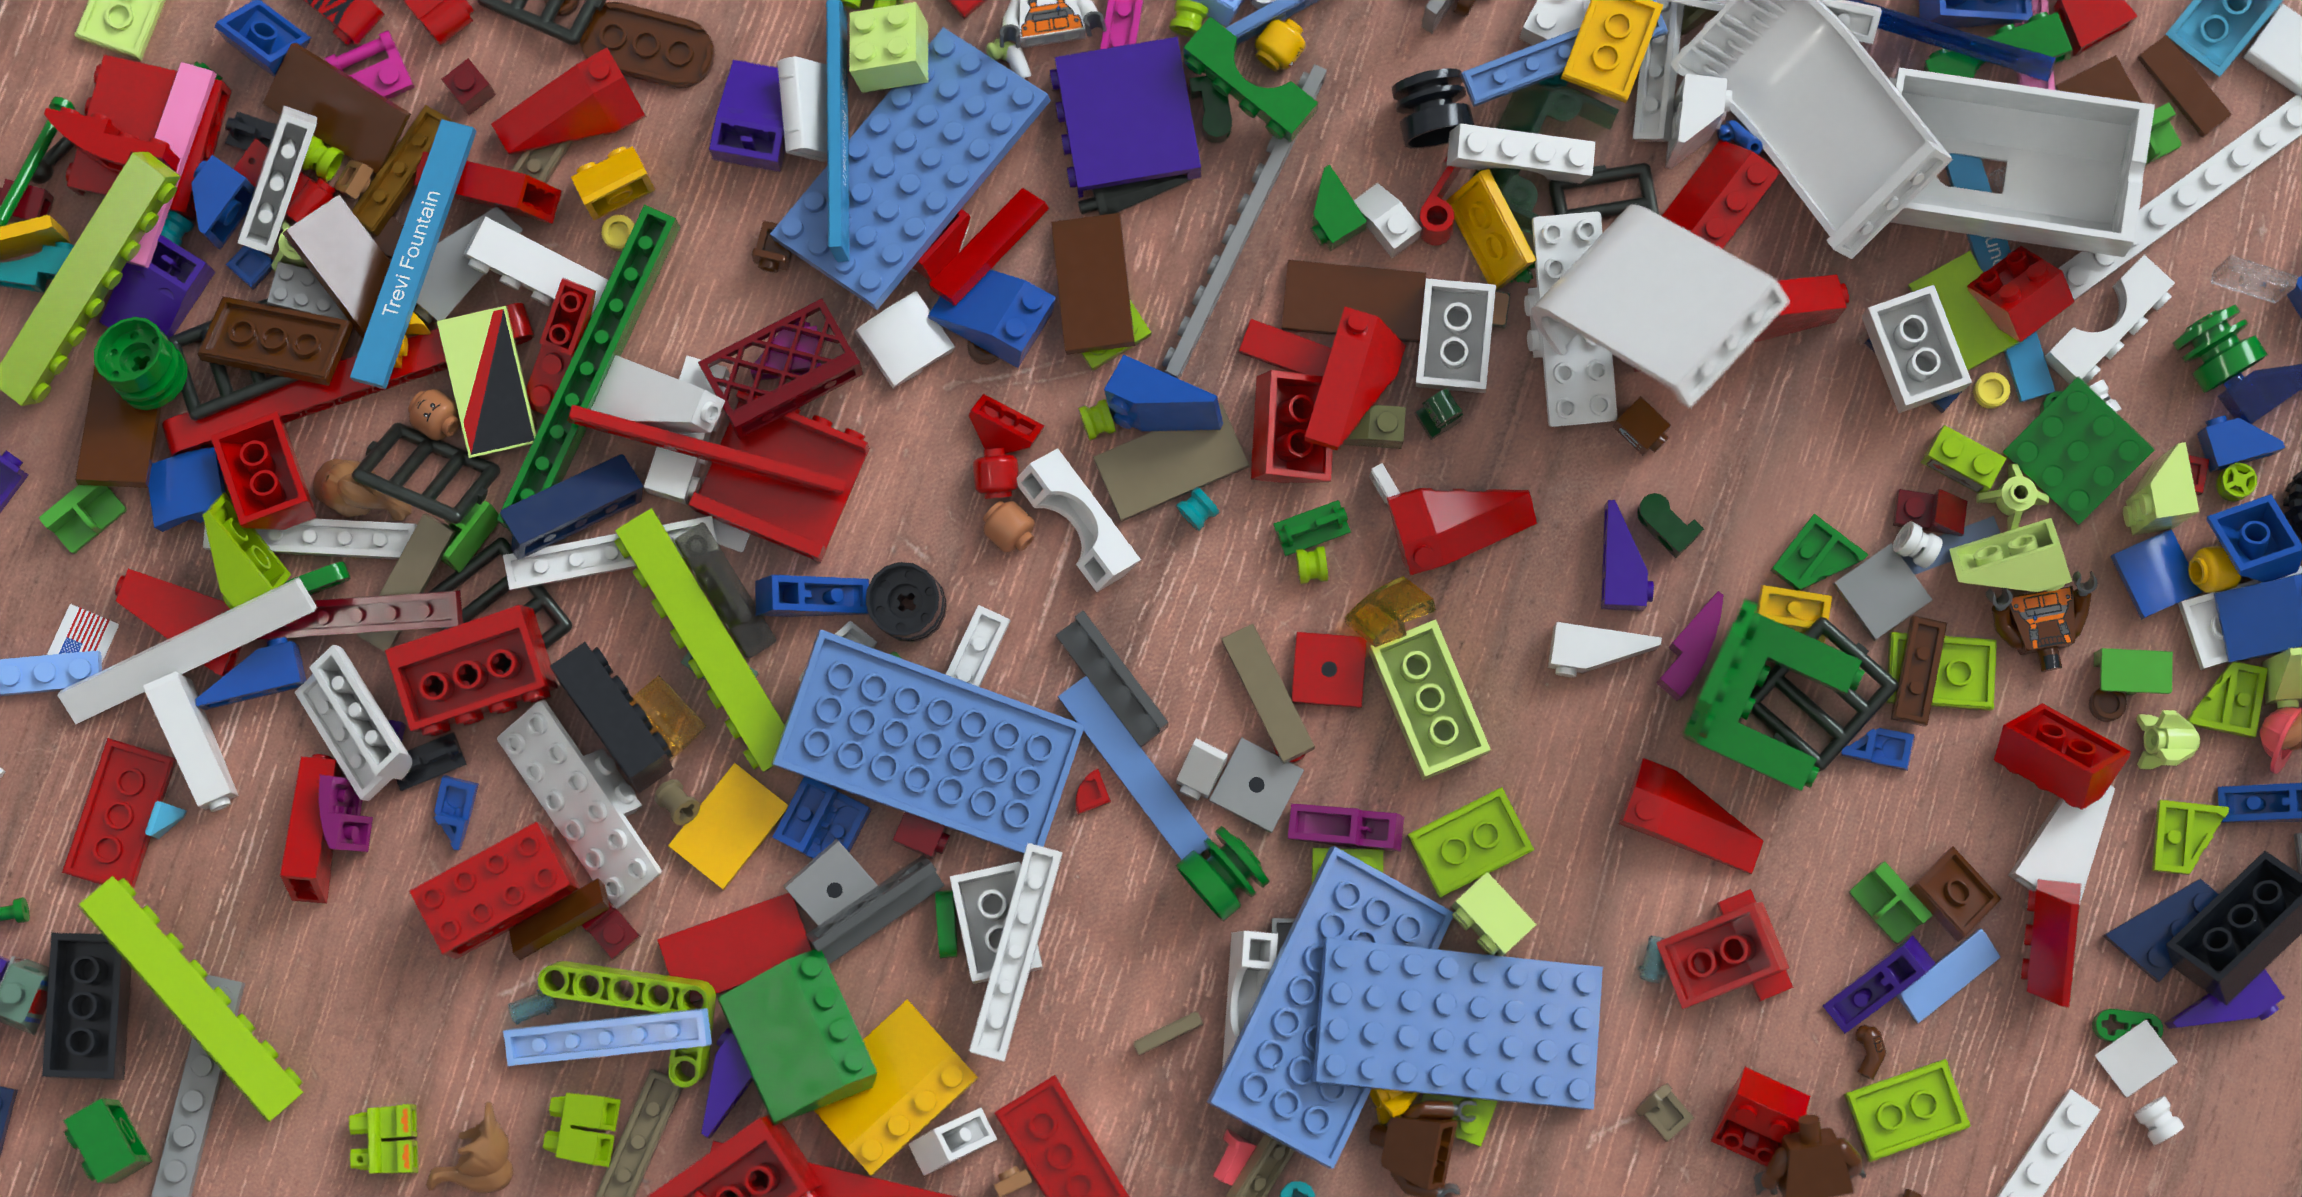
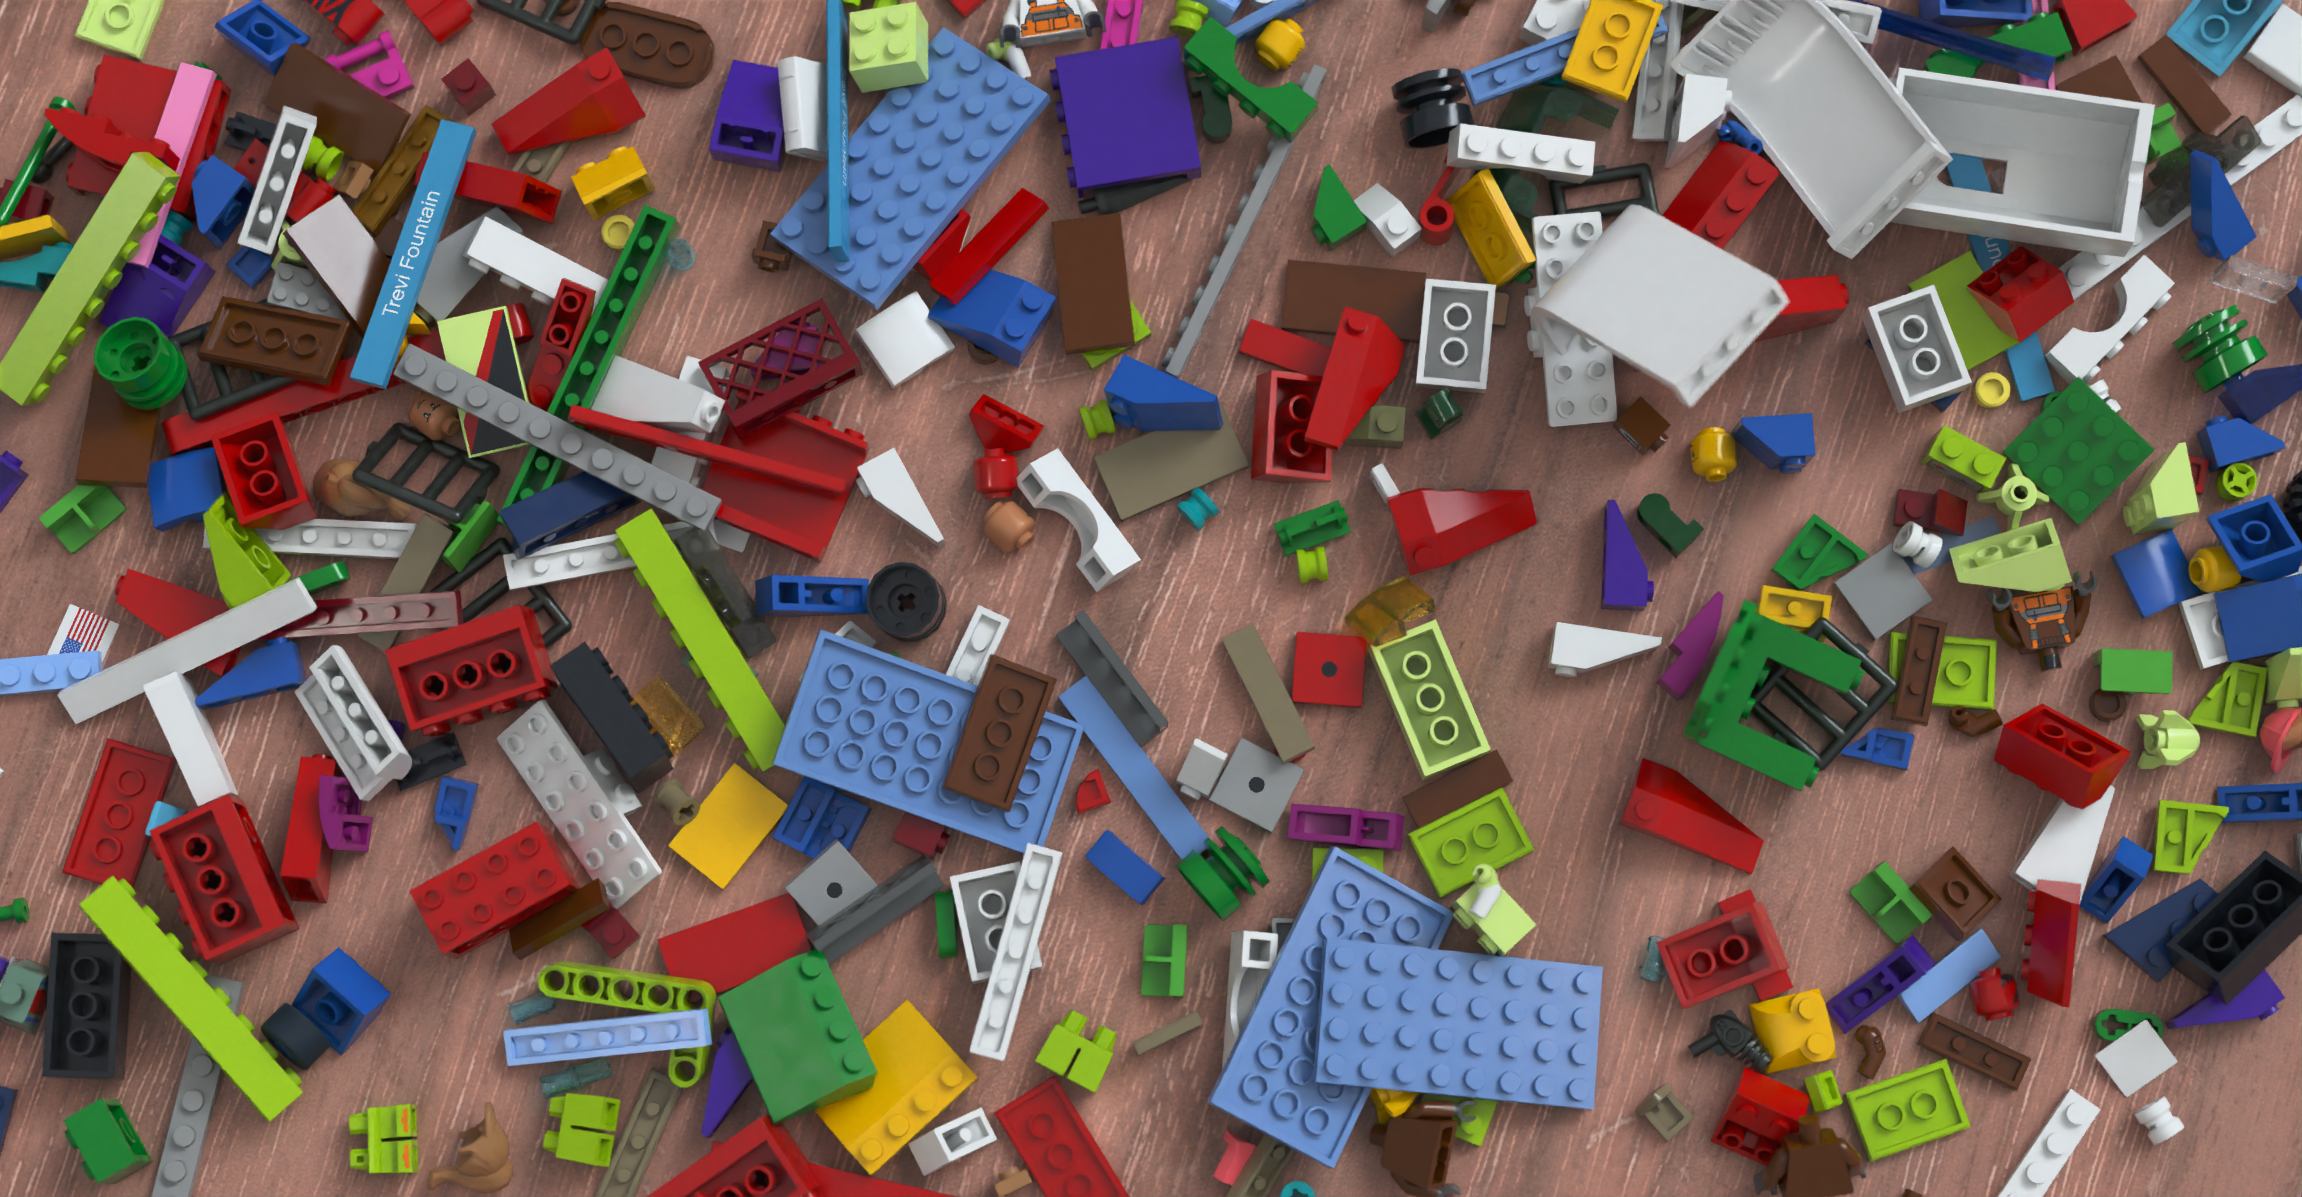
(245, 874): none -> red brick
(295, 1036): none -> black wheel
(341, 999): none -> blue slope
(558, 437): none -> light grey plate
(575, 1077): none -> clear light blue axle
(684, 261): none -> clear light blue pin
(895, 492): none -> white slope
(999, 733): none -> reddish brown tile
(1064, 1044): none -> lime hips
(1124, 867): none -> blue slope
(1164, 960): none -> bright green panel
(1457, 789): none -> reddish brown tile
(1488, 889): none -> arm
(1713, 454): none -> yellow head
(1732, 1037): none -> pearl dark grey piece
(1778, 440): none -> blue slope
(1794, 1030): none -> yellow slope
(1823, 1091): none -> lime tile
(1971, 724): none -> reddish brown arm
(1974, 1051): none -> reddish brown tile
(1994, 994): none -> red head
(2116, 879): none -> blue slope
(2173, 171): none -> clear smoke bracket
(2215, 210): none -> blue slope

